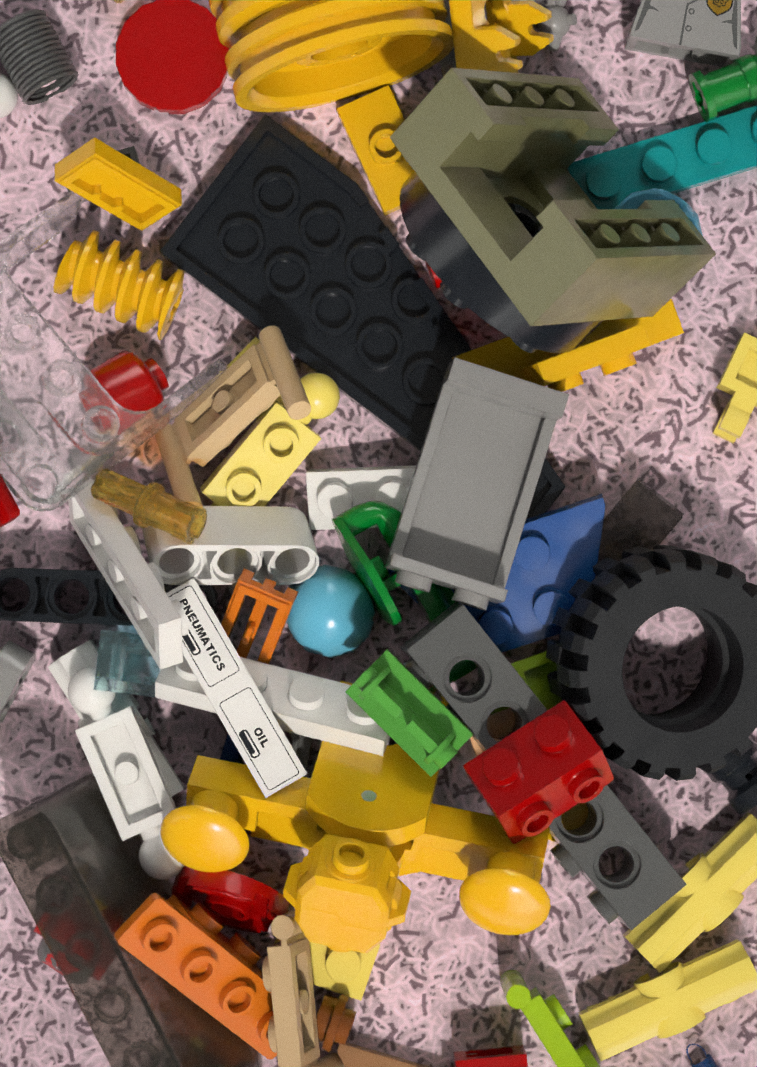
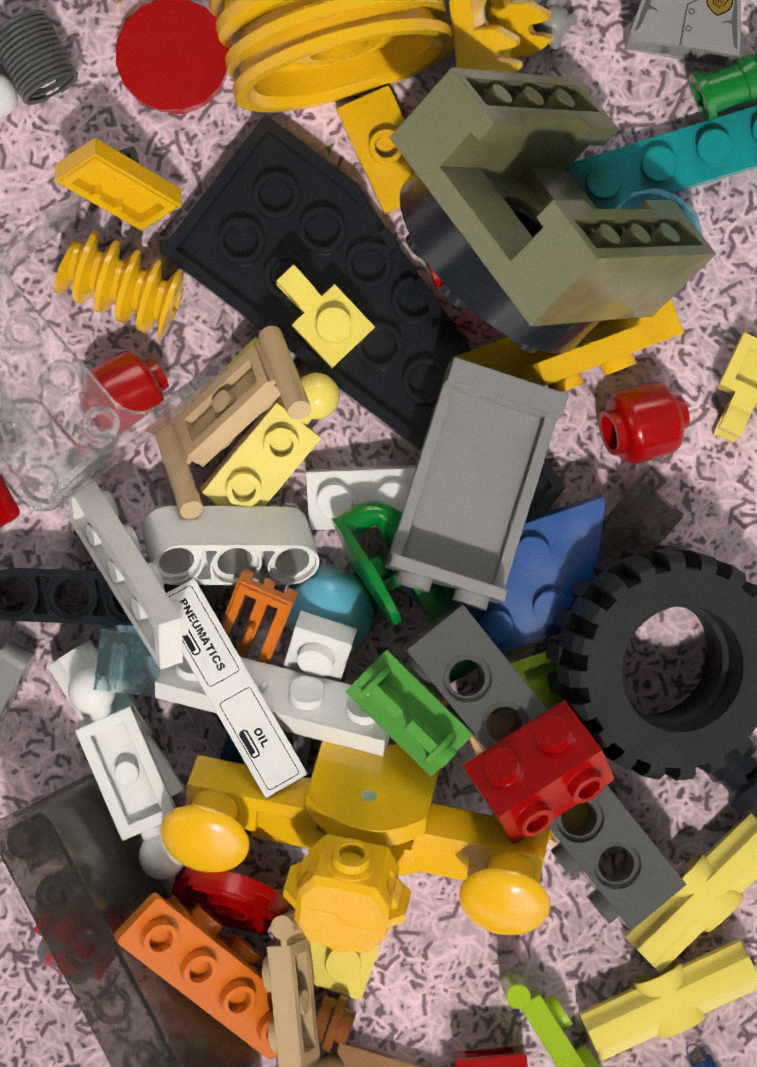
(150, 505): clear yellow axle -> none
(320, 647): none -> white plate
(328, 321): none -> light yellow plate
(643, 422): none -> red head

